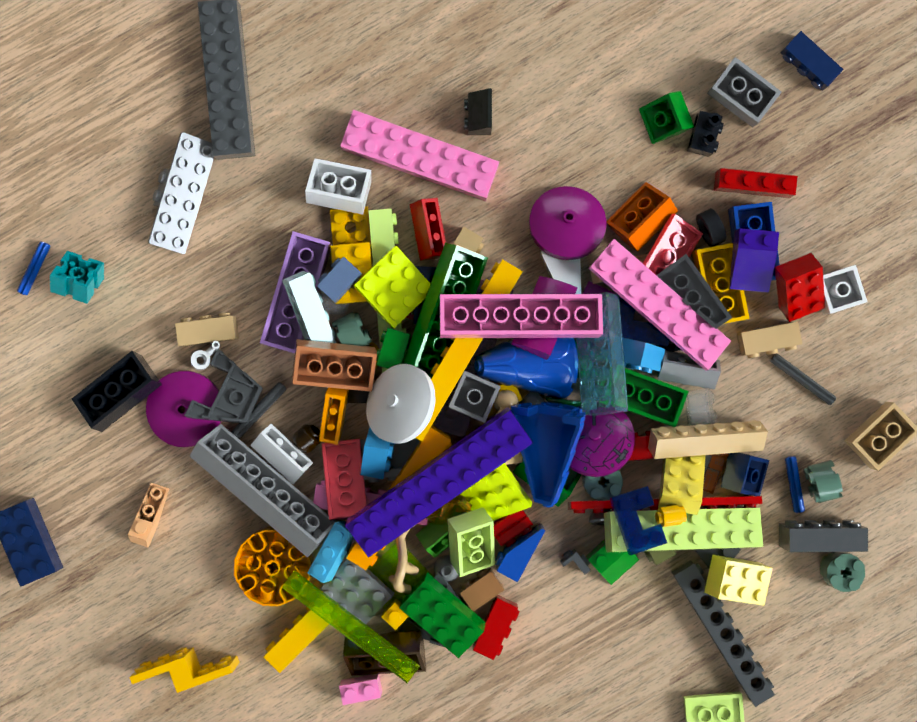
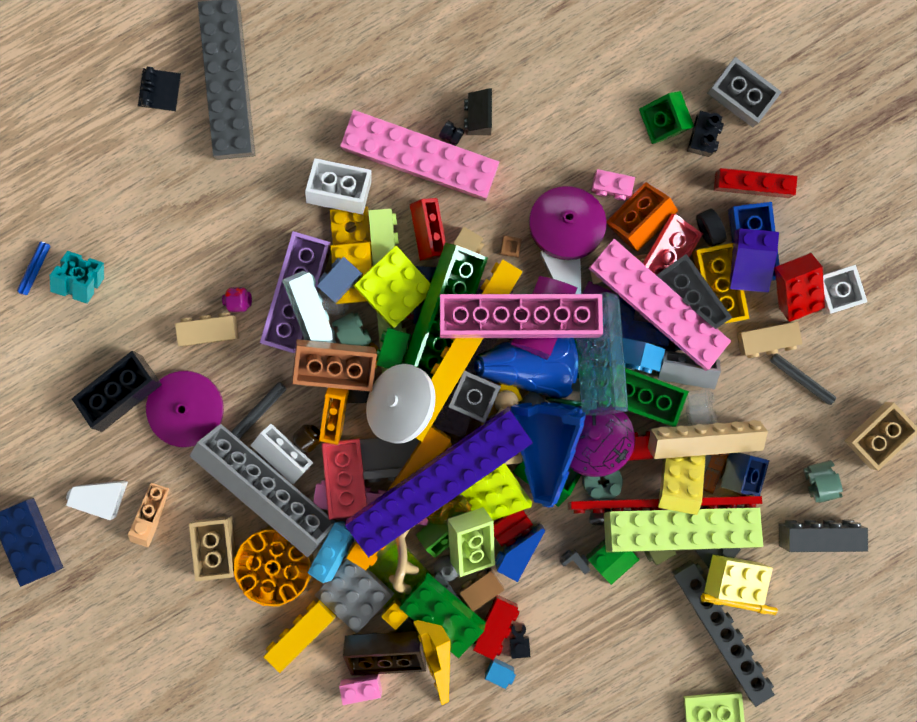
(98, 498): none -> white slope
(159, 89): none -> black hinge
(181, 193): bracket -> none
(185, 669): yellow bracket -> none
(205, 355): white plate -> none
(213, 548): none -> tan brick
(235, 398): dark grey wing -> none
(237, 299): none -> magenta head
(351, 626): clear neon green plate -> none
(376, 456): dark azure brick -> none
(437, 655): none -> yellow wedge
(451, 133): none -> black wheel
(500, 673): none -> dark azure brick
(510, 246): none -> medium nougat tile
(519, 645): none -> black plate
(612, 184): none -> bright pink brick
(625, 510): clear blue plate -> none
(670, 515): yellow brick -> none
(747, 606): none -> yellow piece
(794, 484): blue axle -> none
(811, 61): dark blue brick -> none
(853, 572): sand green brick -> none

